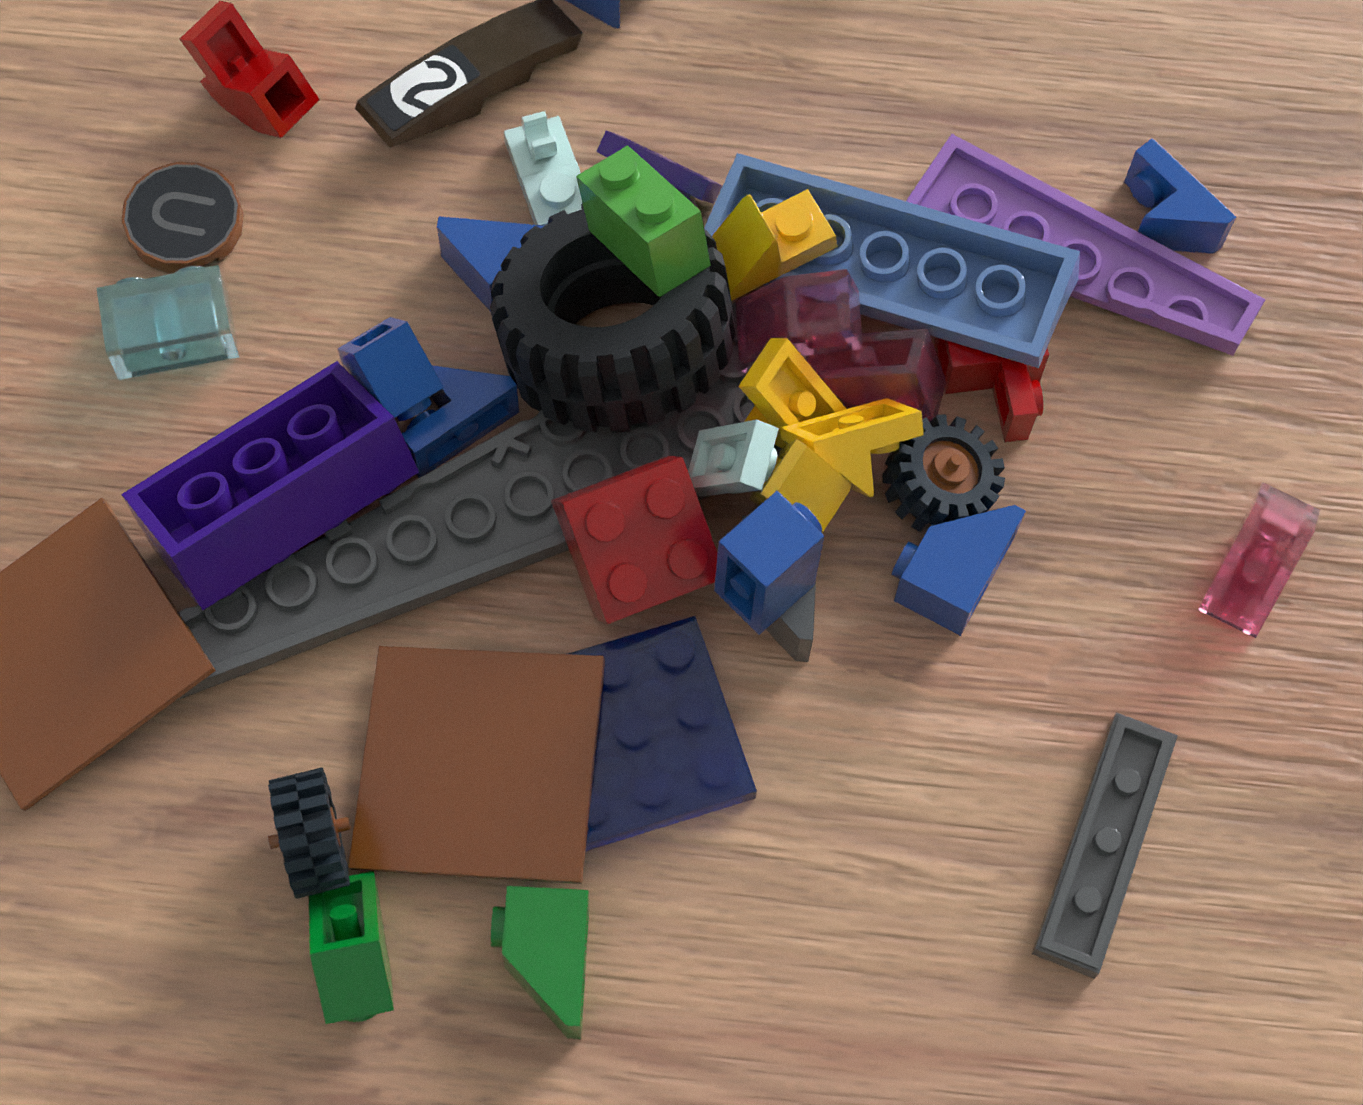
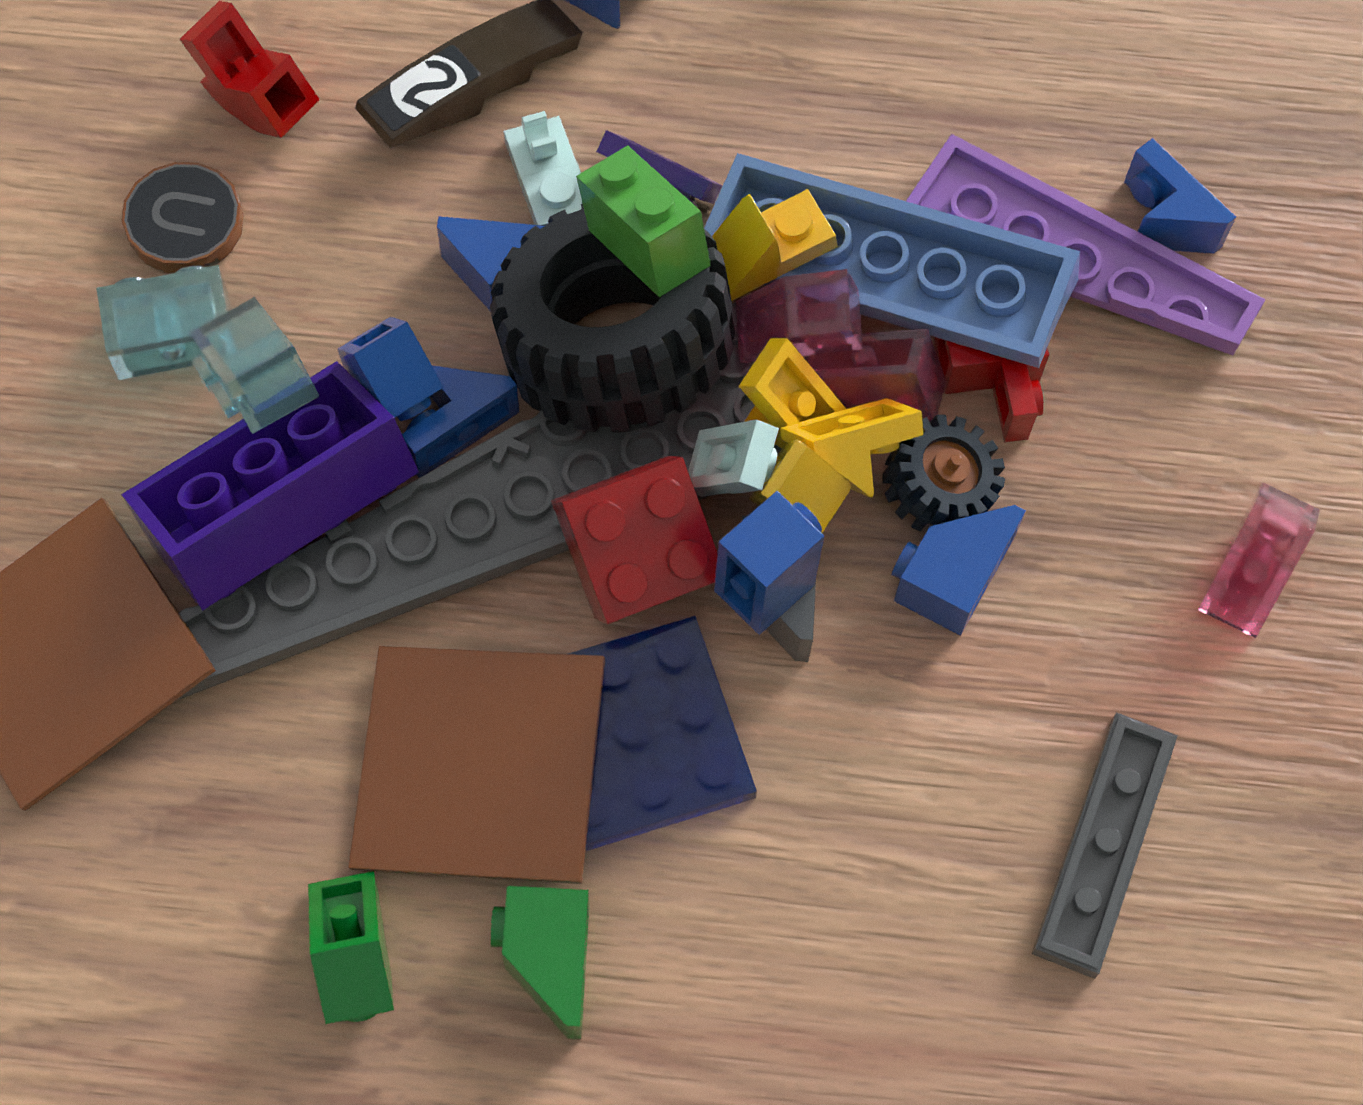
(251, 366): none -> clear light blue brick
(308, 833): black wheel -> none

